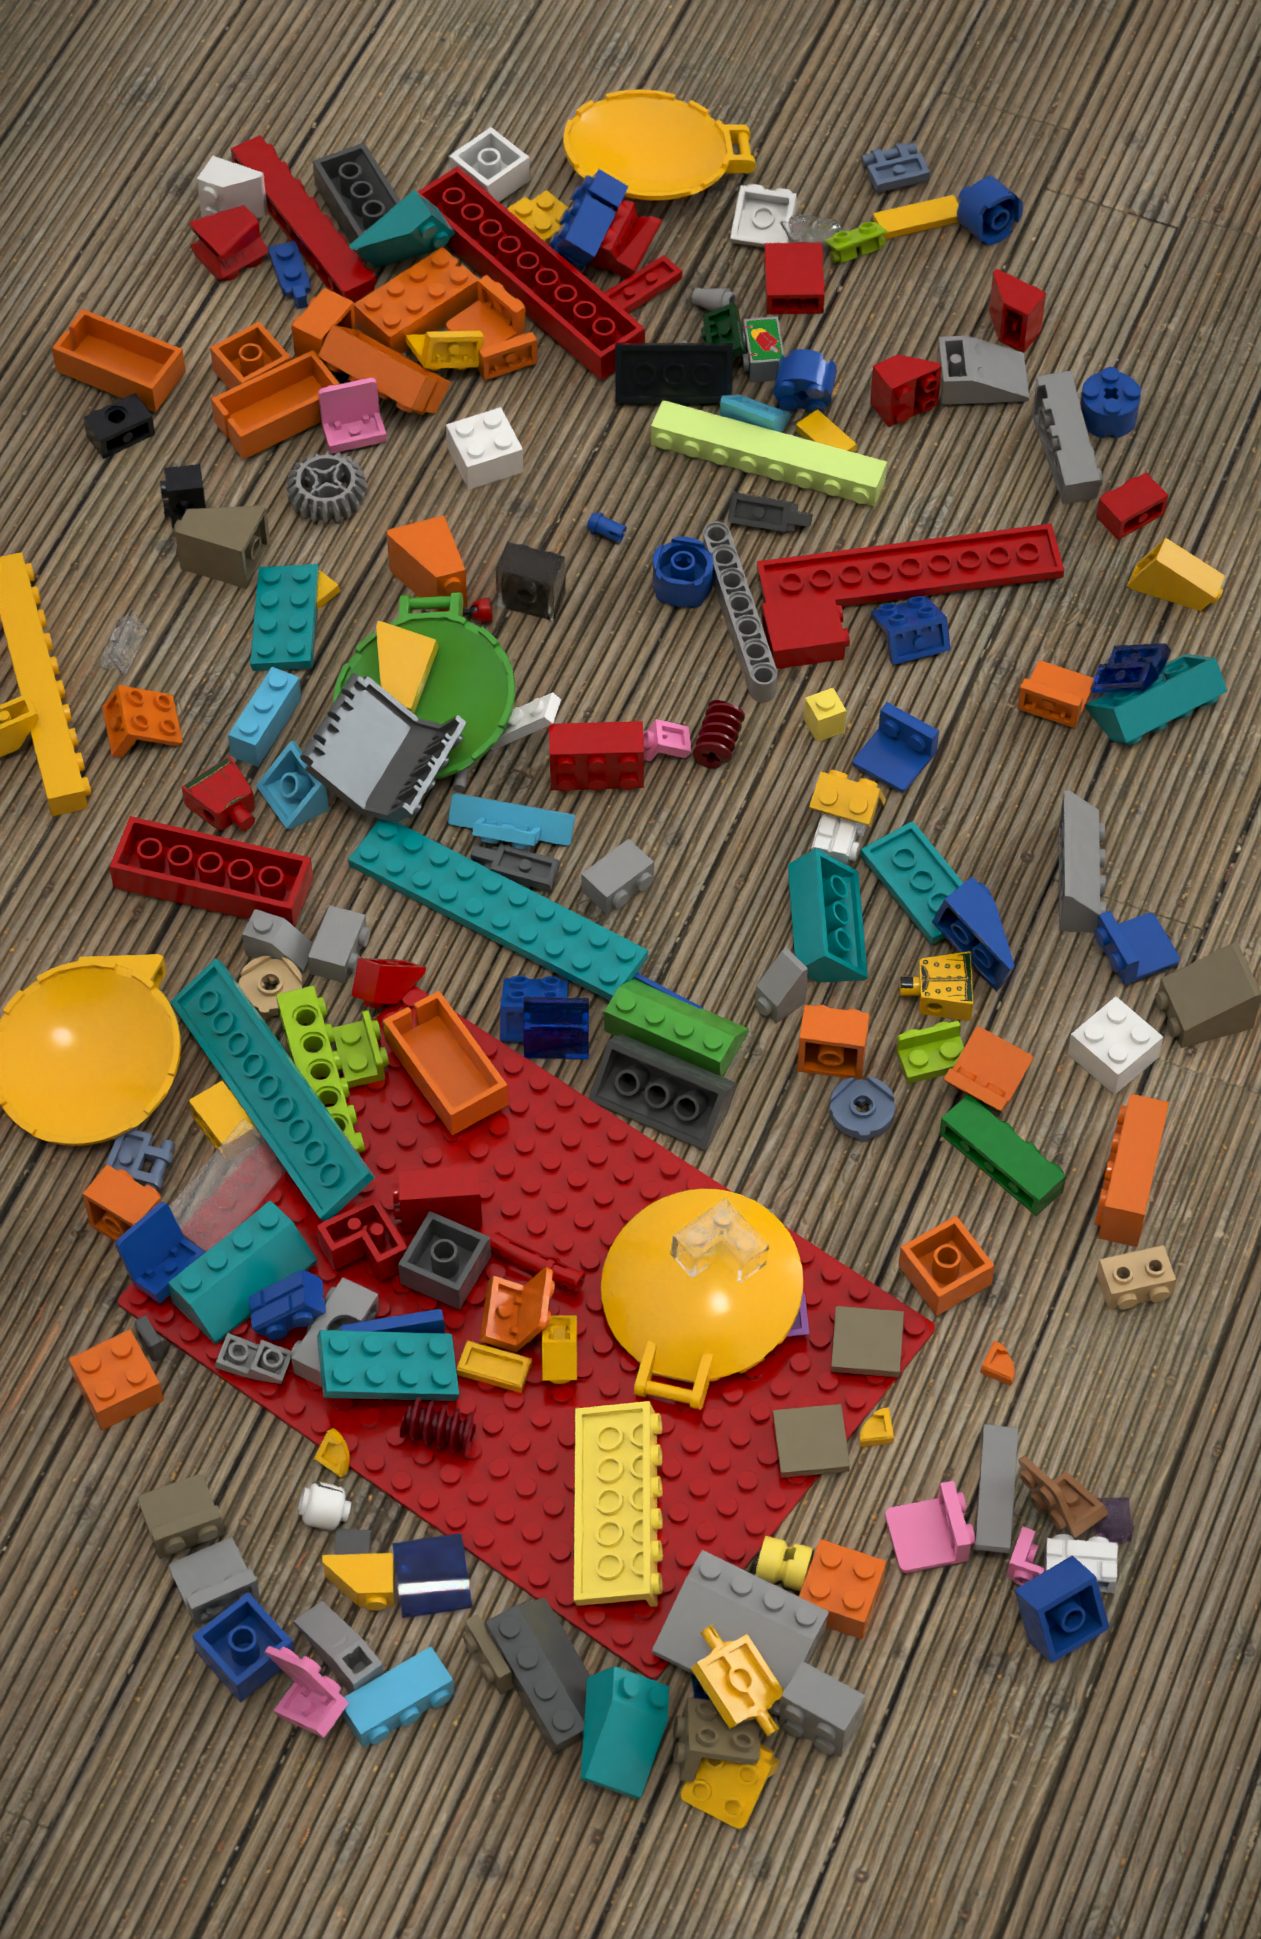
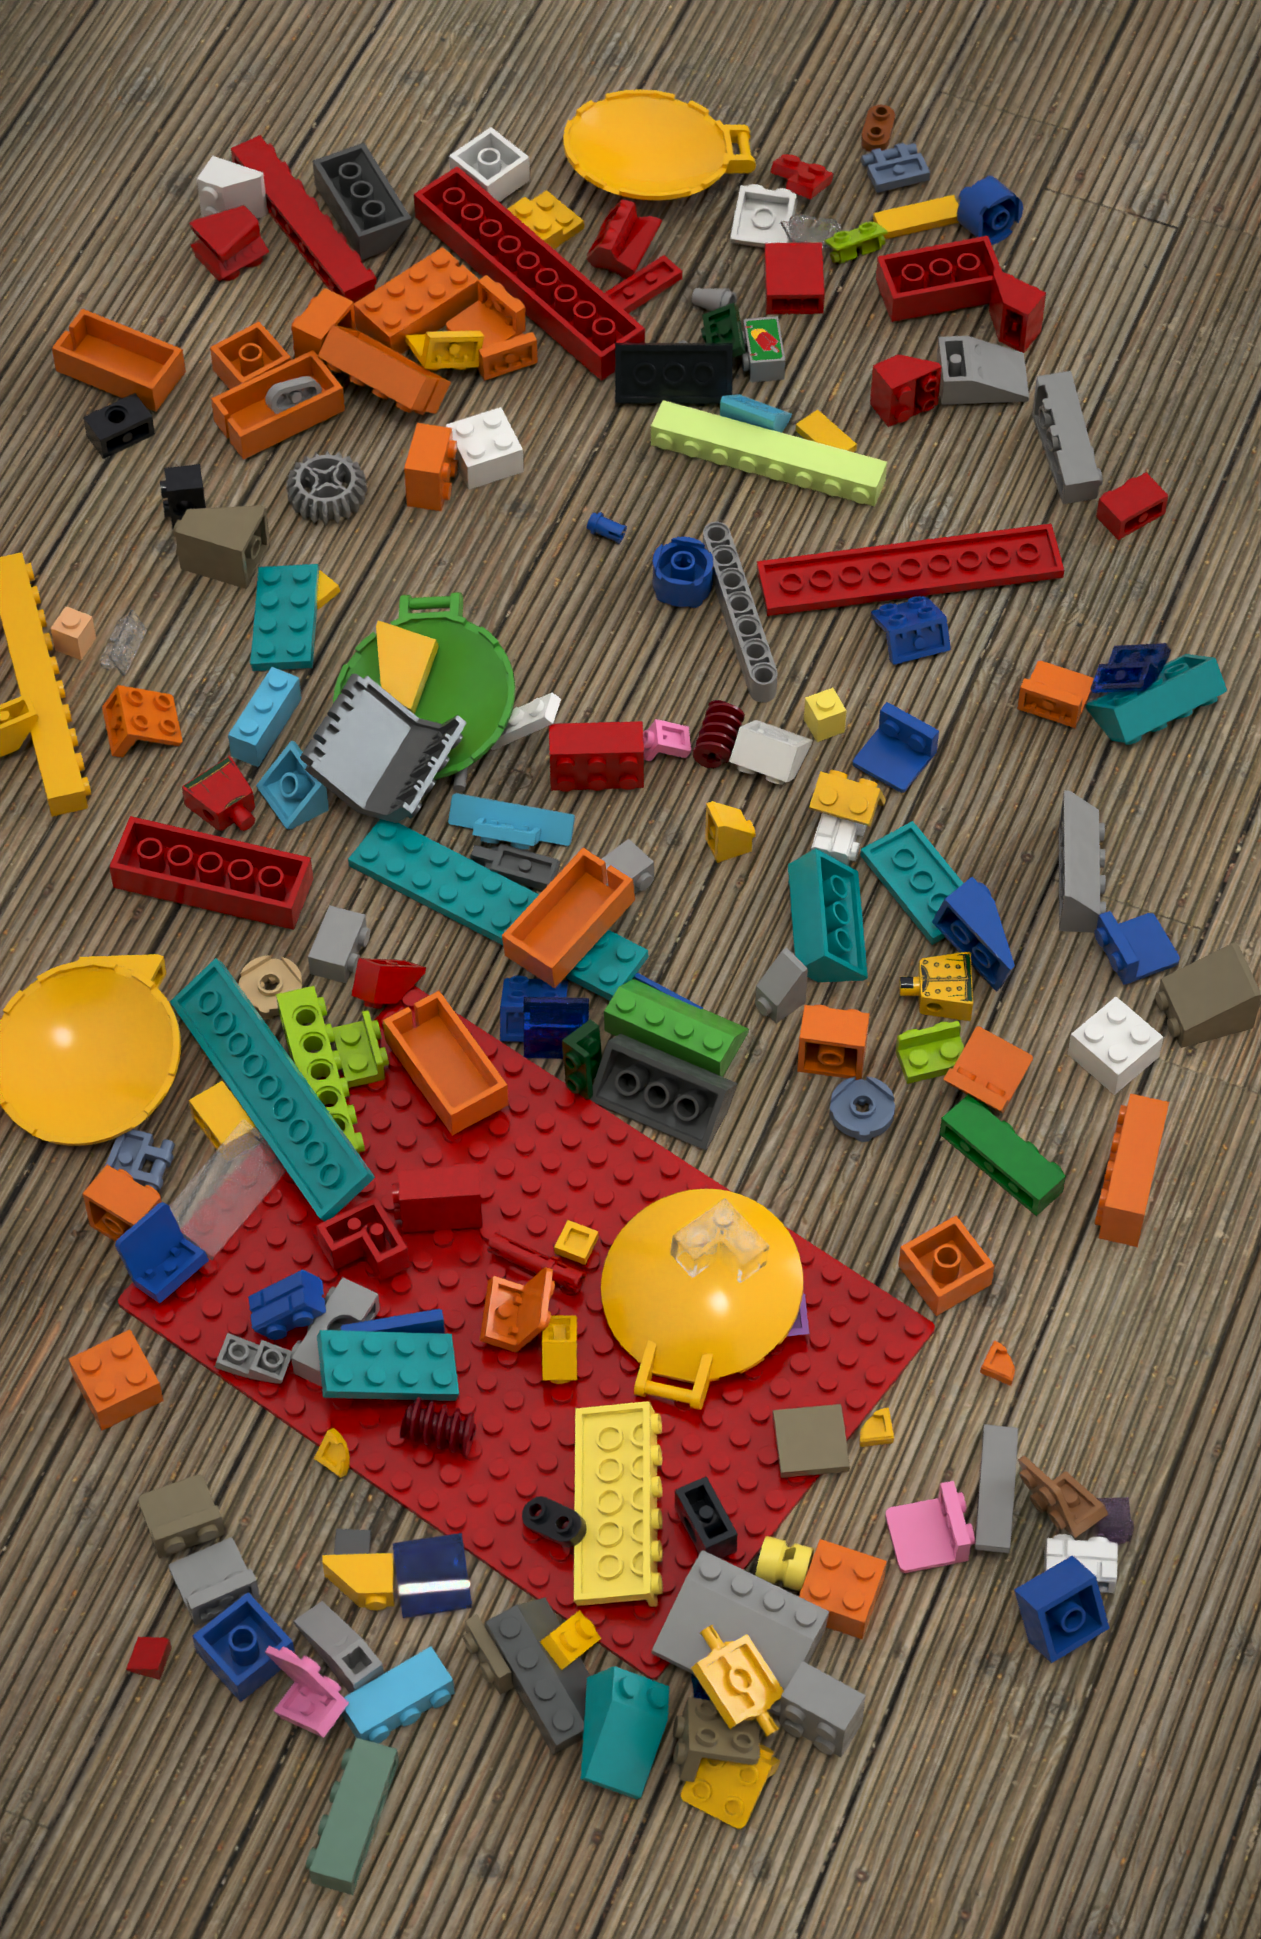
(73, 633): none -> light nougat brick
(149, 1339): dark grey tile -> none
(149, 1656): none -> red slope
(248, 1259): teal slope -> none
(276, 937): light grey slope -> none
(290, 272): blue hinge -> none
(291, 392): none -> light grey plate
(323, 1506): white head -> none
(351, 415): bright pink bracket -> none
(353, 1815): none -> sand green brick
(404, 232): teal slope -> none
(427, 559): orange slope -> none
(430, 467): none -> orange brick
(444, 1260): dark grey brick -> none
(480, 610): red hinge -> none
(494, 1366): yellow tile -> none
(530, 581): clear smoke brick -> none
(551, 1520): none -> black plate
(568, 917): none -> orange piece
(570, 1640): none -> yellow plate
(576, 1242): none -> yellow plate
(582, 1058): none -> dark green bracket
(588, 218): blue piece -> none
(705, 1518): none -> black brick
(727, 831): none -> yellow slope
(766, 513): dark grey hinge -> none
(769, 751): none -> white slope
(802, 177): none -> red plate
(804, 381): blue brick -> none
(805, 630): red brick -> none
(867, 1341): dark tan tile -> none
(878, 128): none -> dark orange plate
(937, 278): none -> red brick
(1021, 1563): bright pink bracket -> none
(1110, 403): blue brick -> none
(1136, 1278): tan brick -> none
(1176, 577): yellow slope -> none

